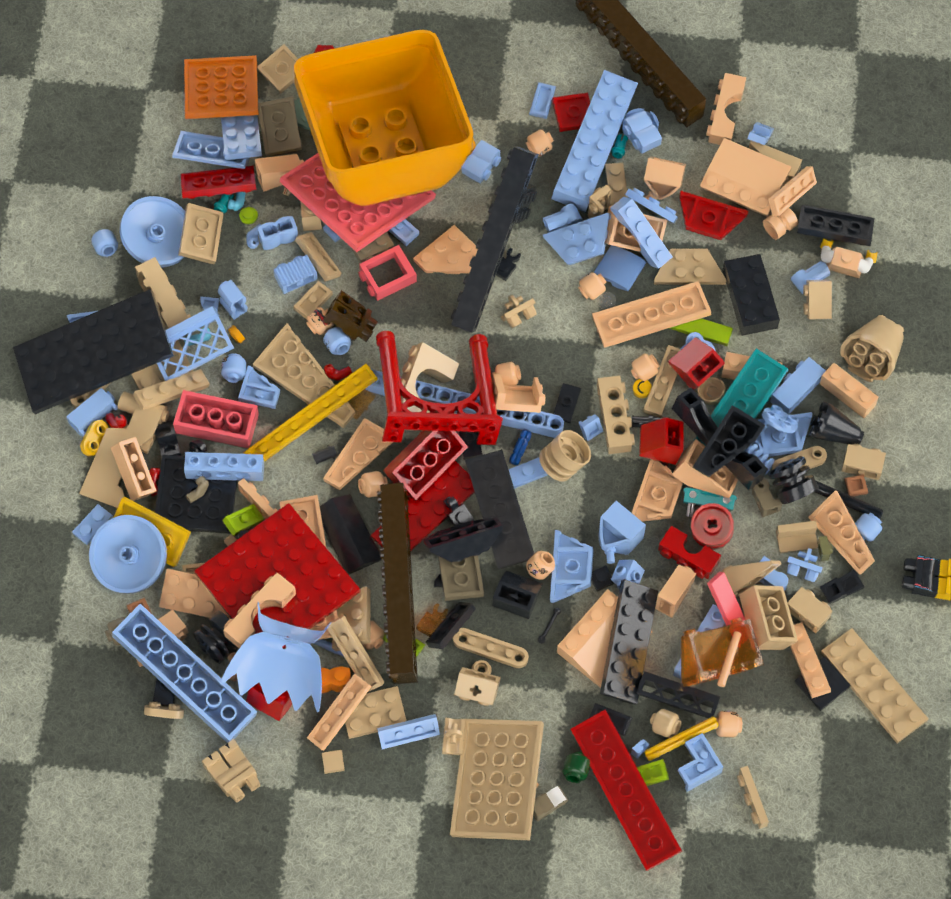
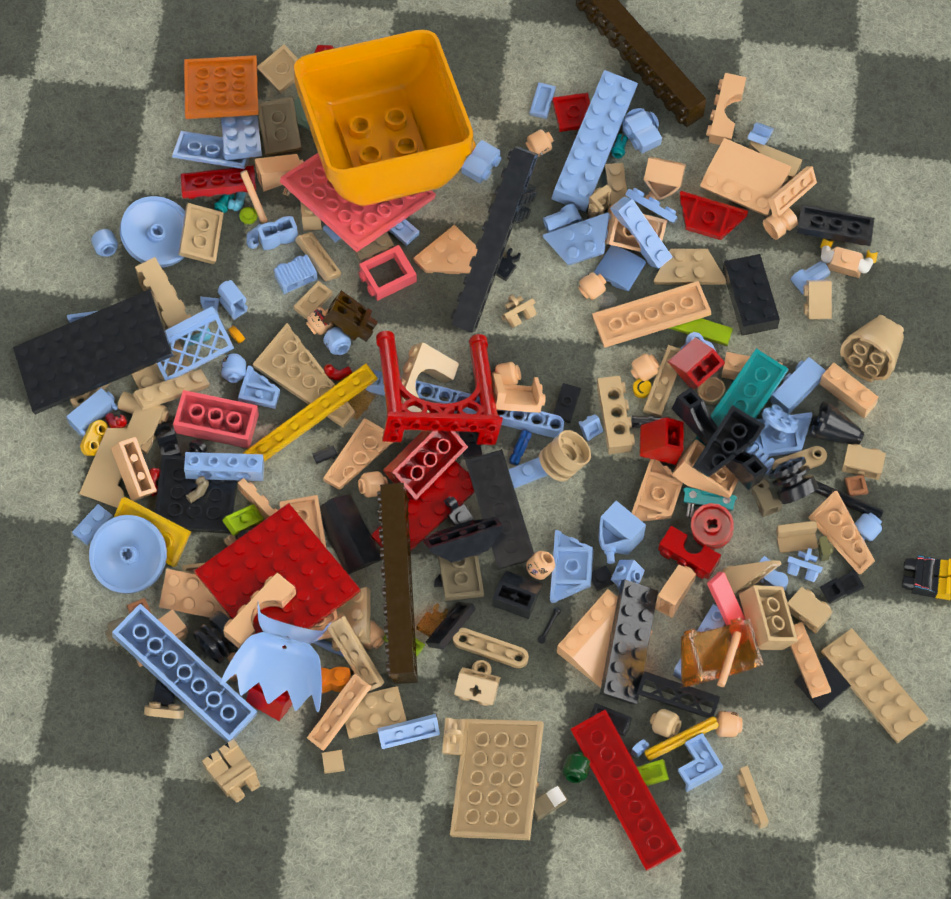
(253, 195): none -> light nougat bar

